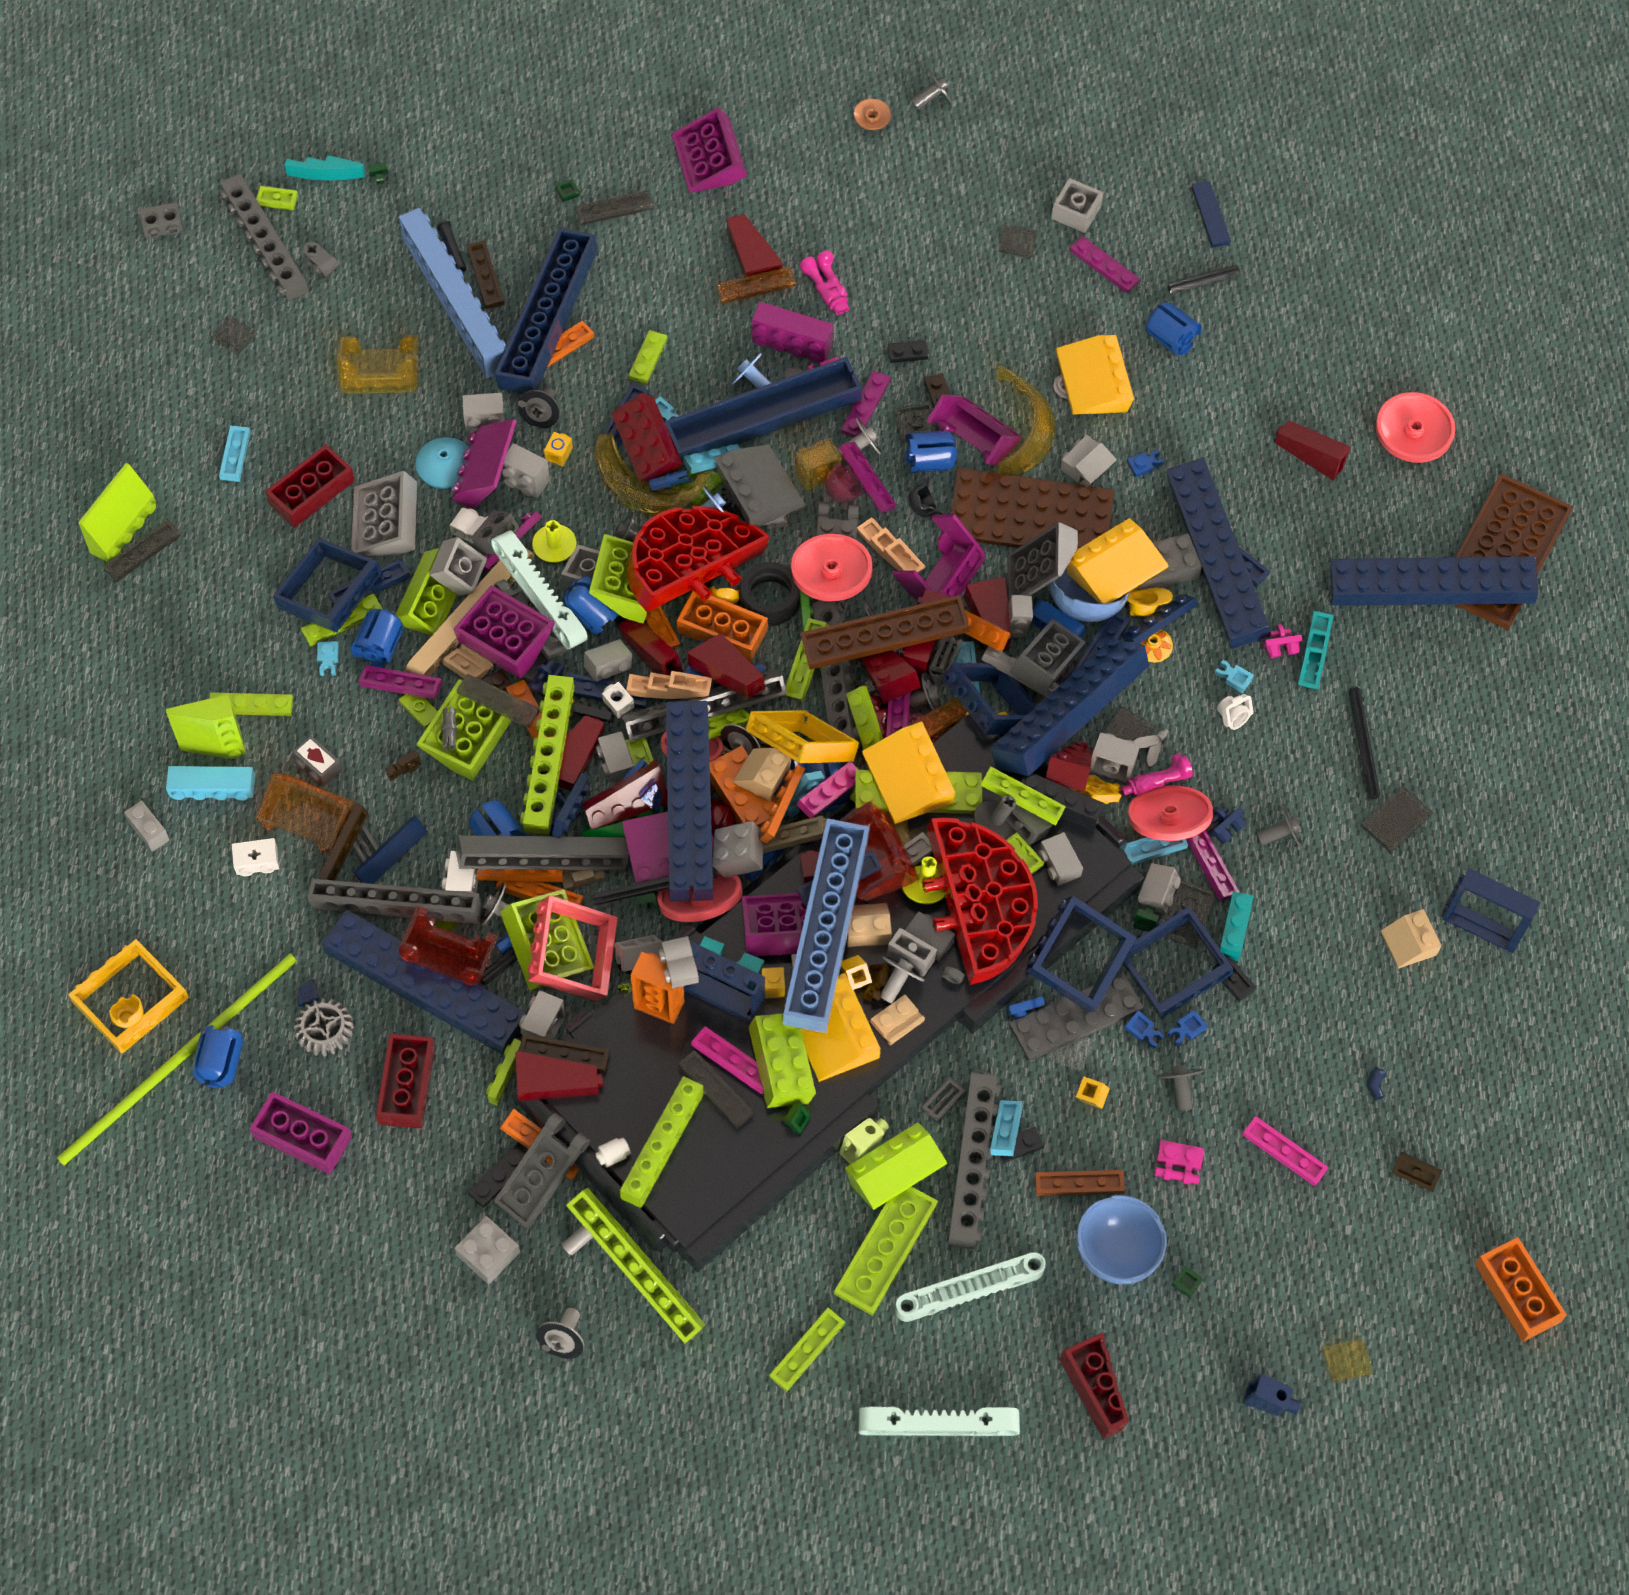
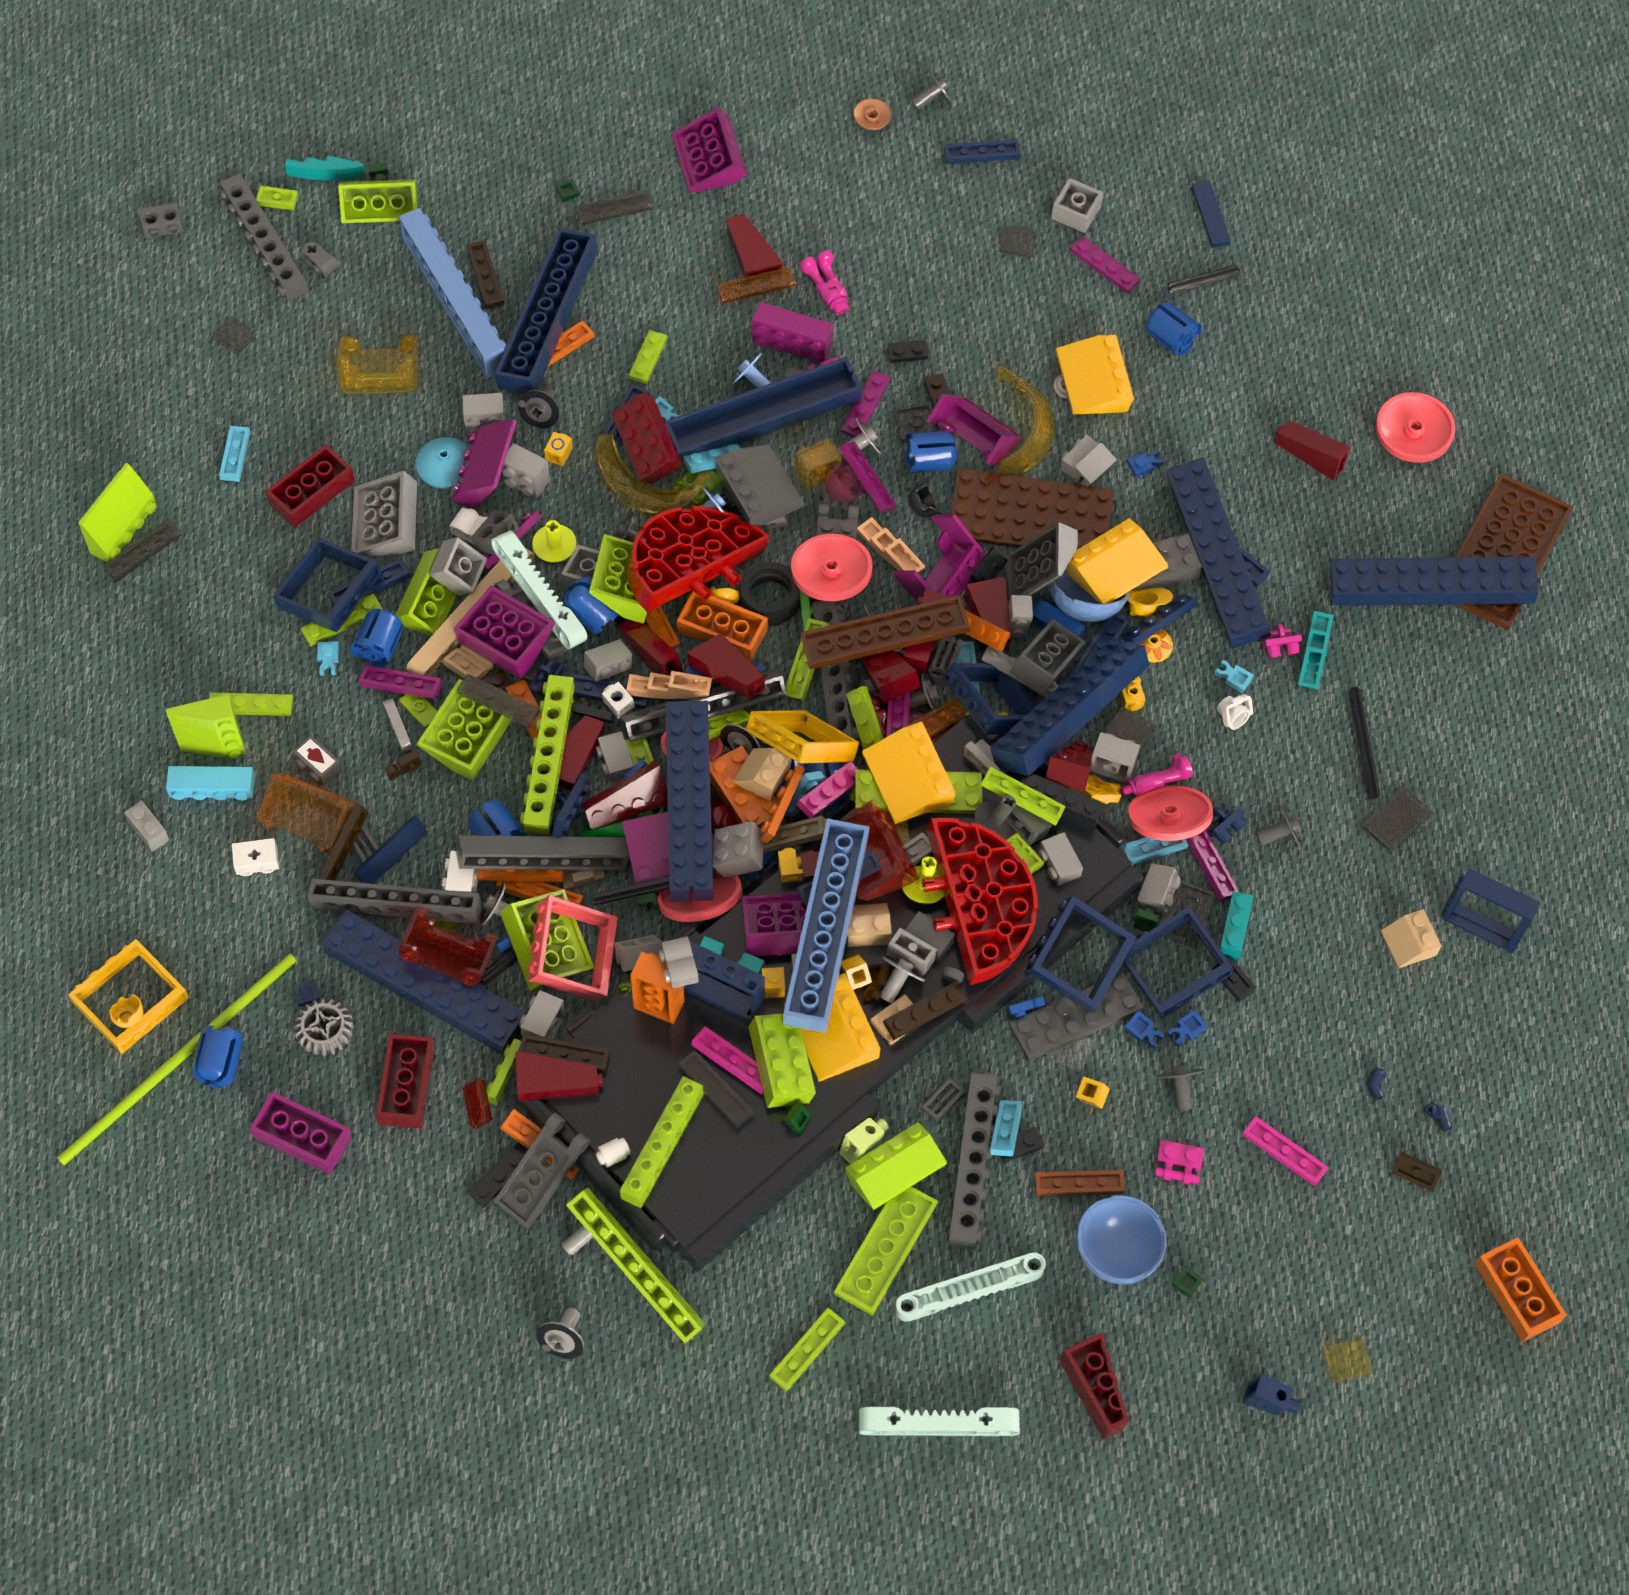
(377, 200): none -> lime slope
(397, 725): none -> light grey beam
(449, 729): dark grey pin -> none
(451, 244): black pin -> none
(477, 1103): none -> clear red plate
(487, 1250): light grey brick -> none
(652, 797): clear blue tile -> none
(669, 480): blue axle -> none
(789, 865): none -> yellow brick
(924, 1011): none -> dark brown plate
(980, 756): none -> light grey panel
(982, 151): none -> dark blue plate
(989, 566): none -> black plate
(1132, 696): none -> yellow brick
(1154, 745): light grey piece -> none
(1439, 1114): none -> dark blue arm

